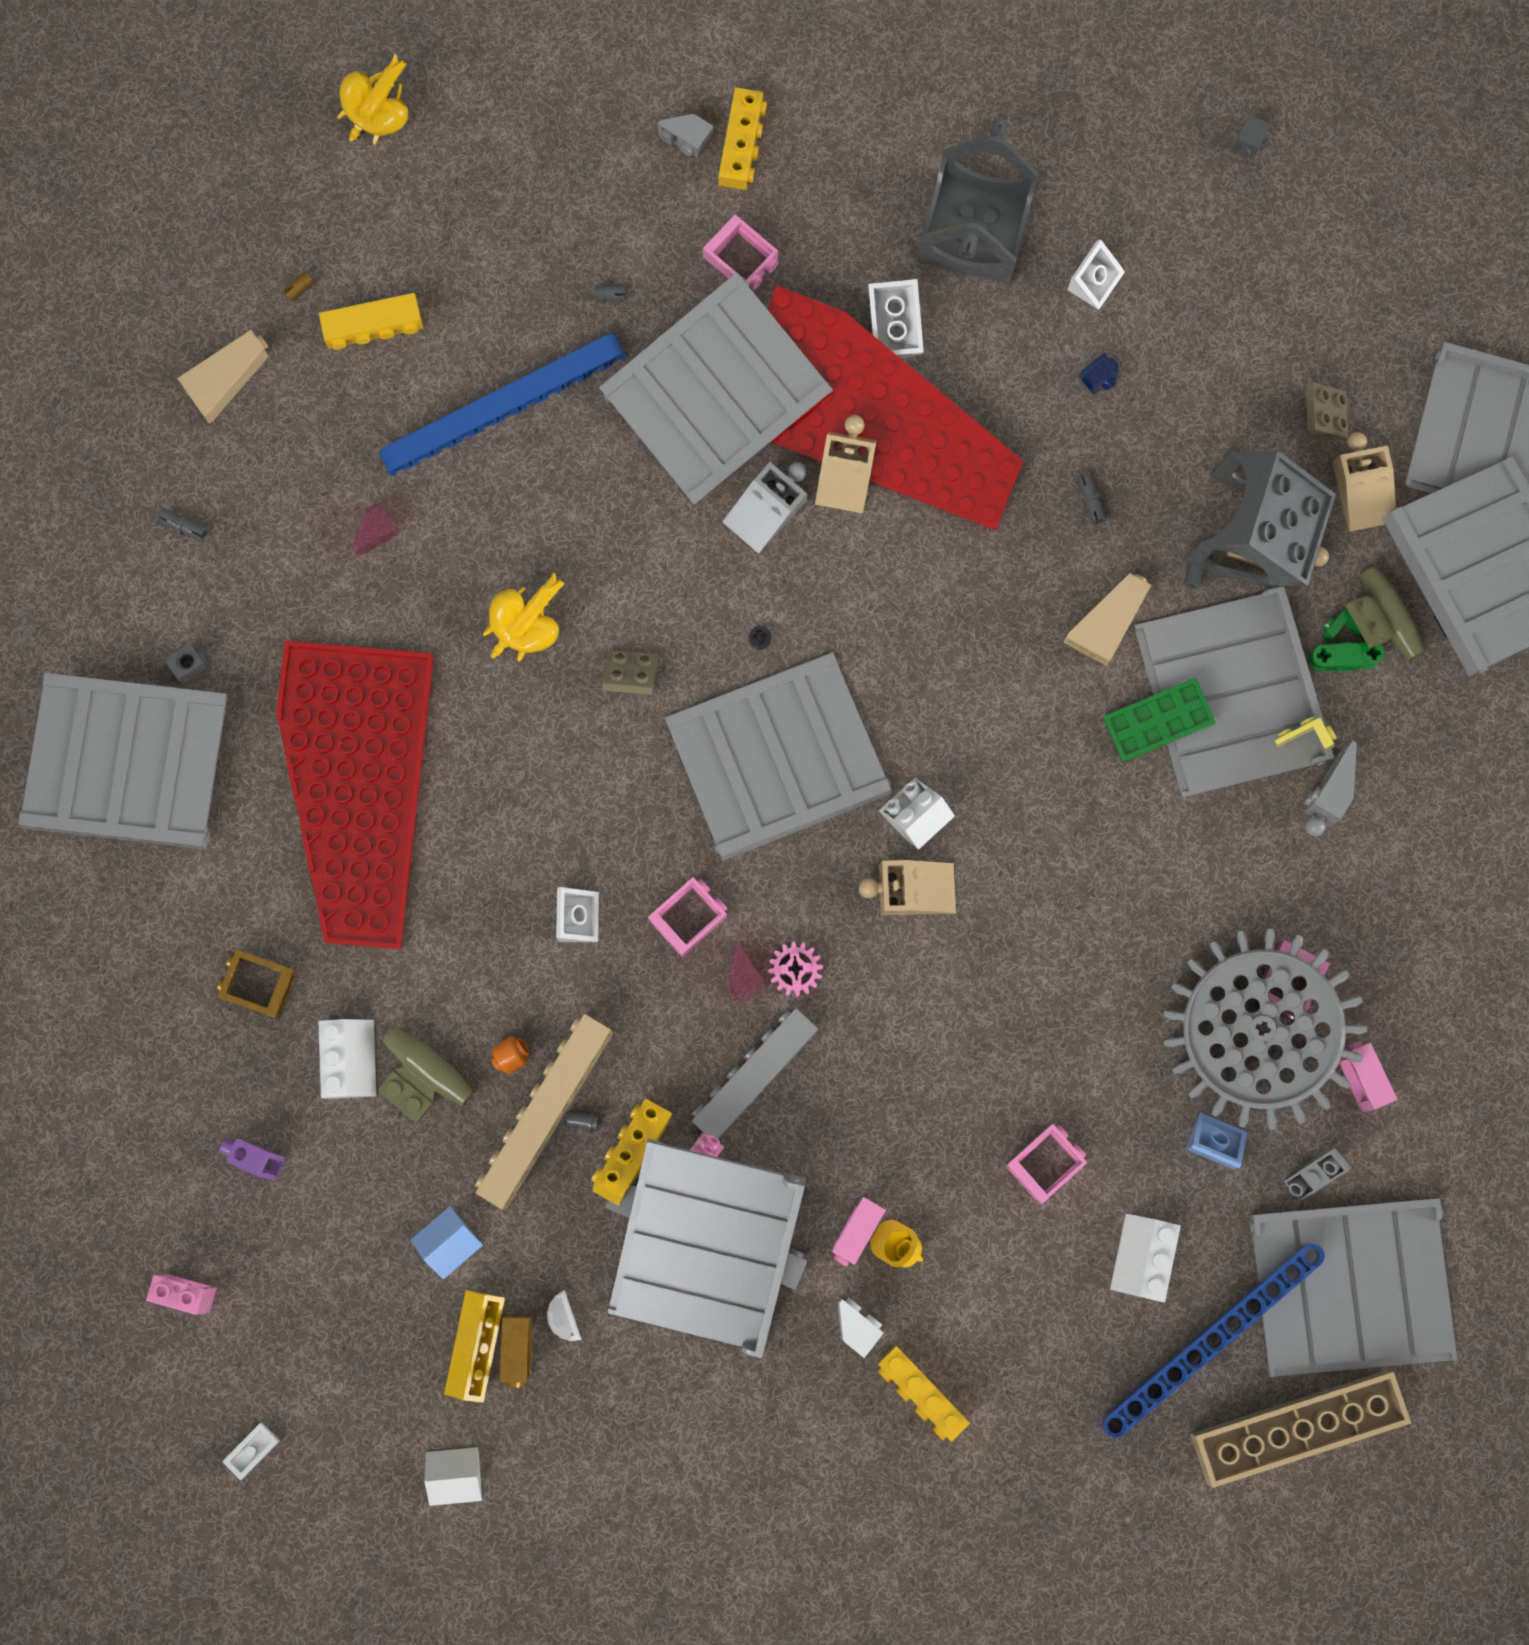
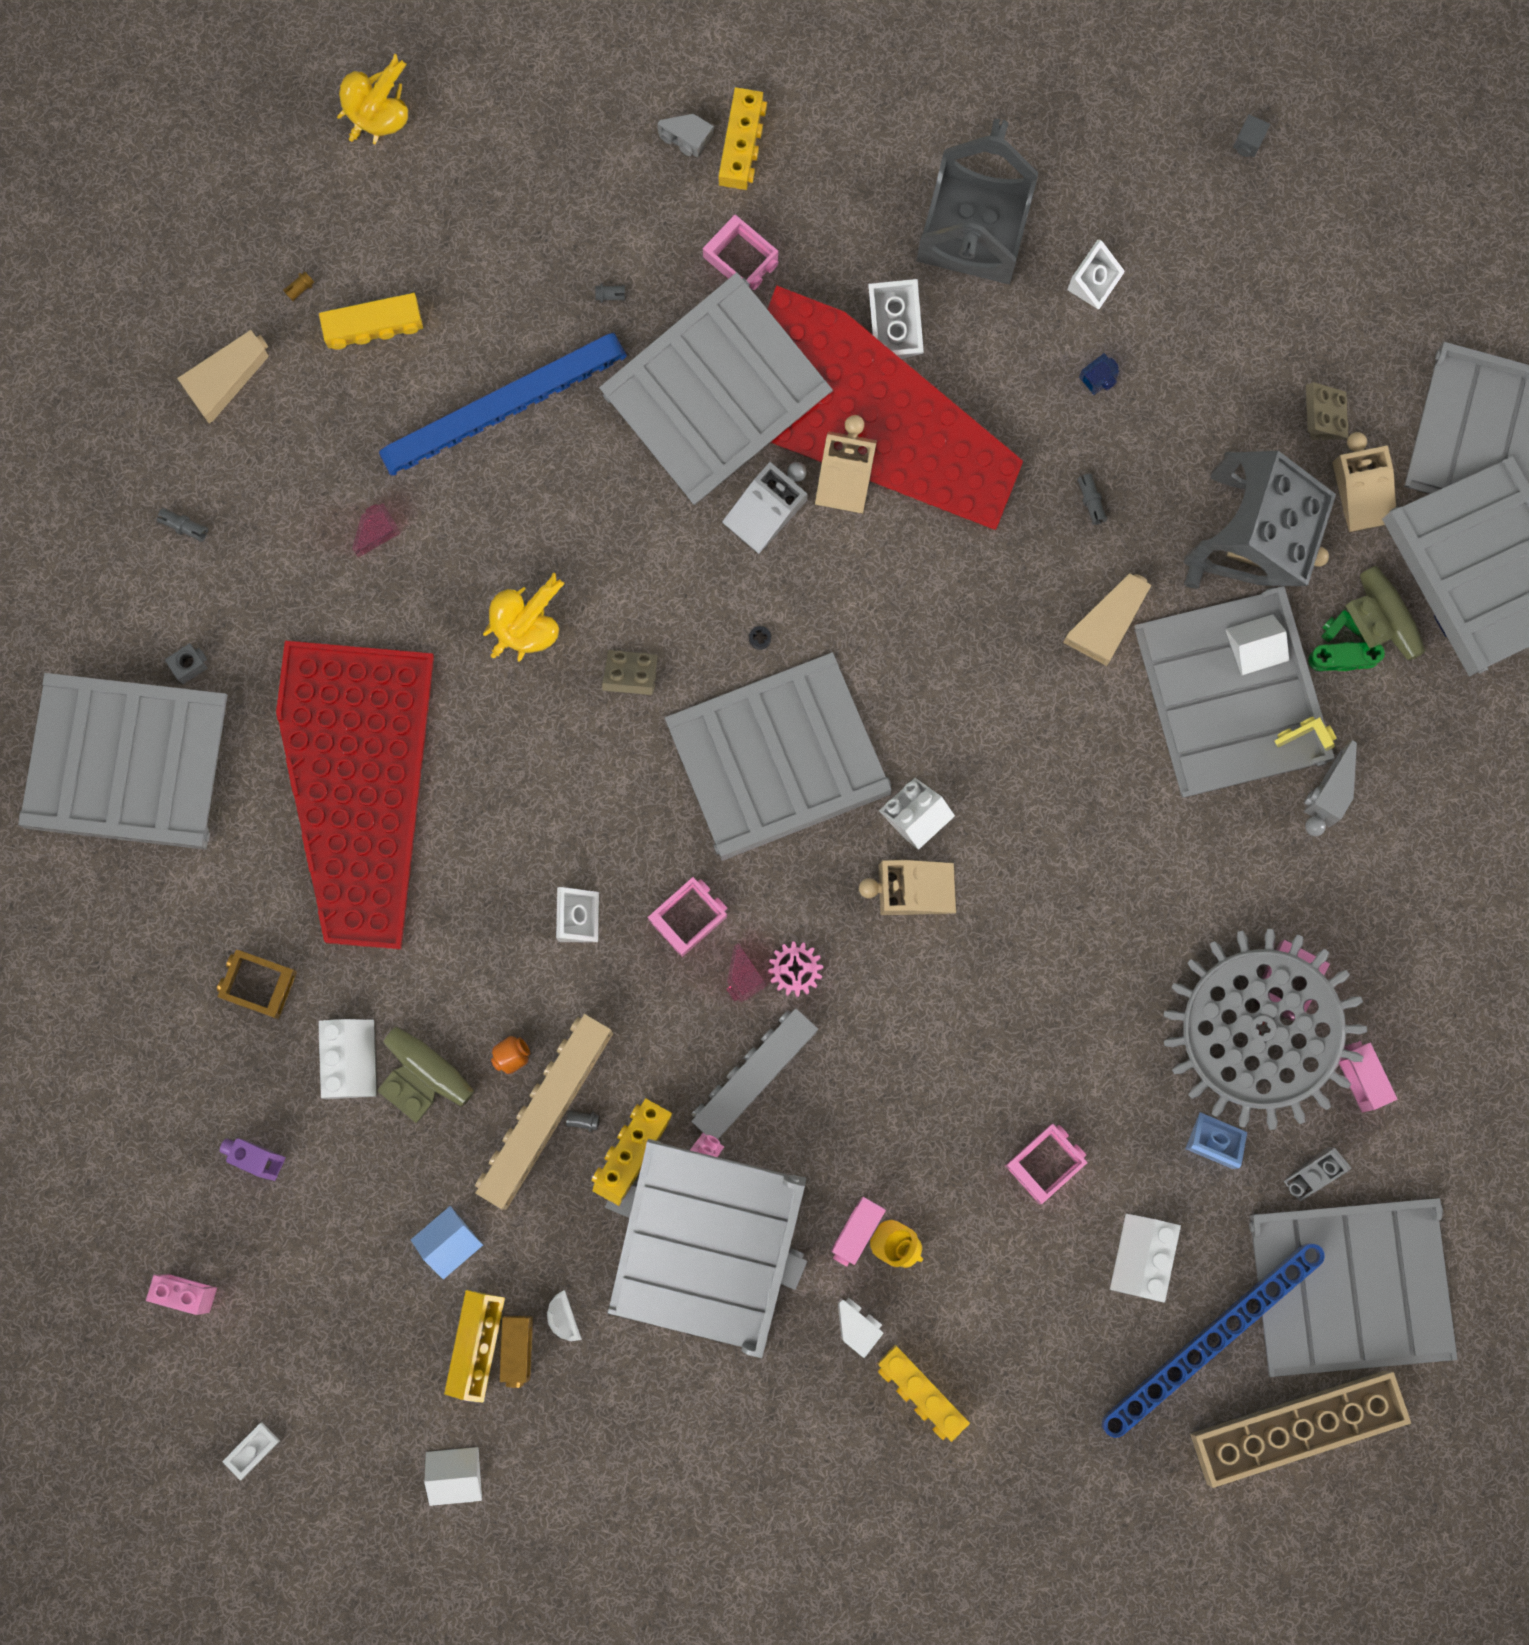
(1159, 720): green plate -> none
(1258, 644): none -> white slope

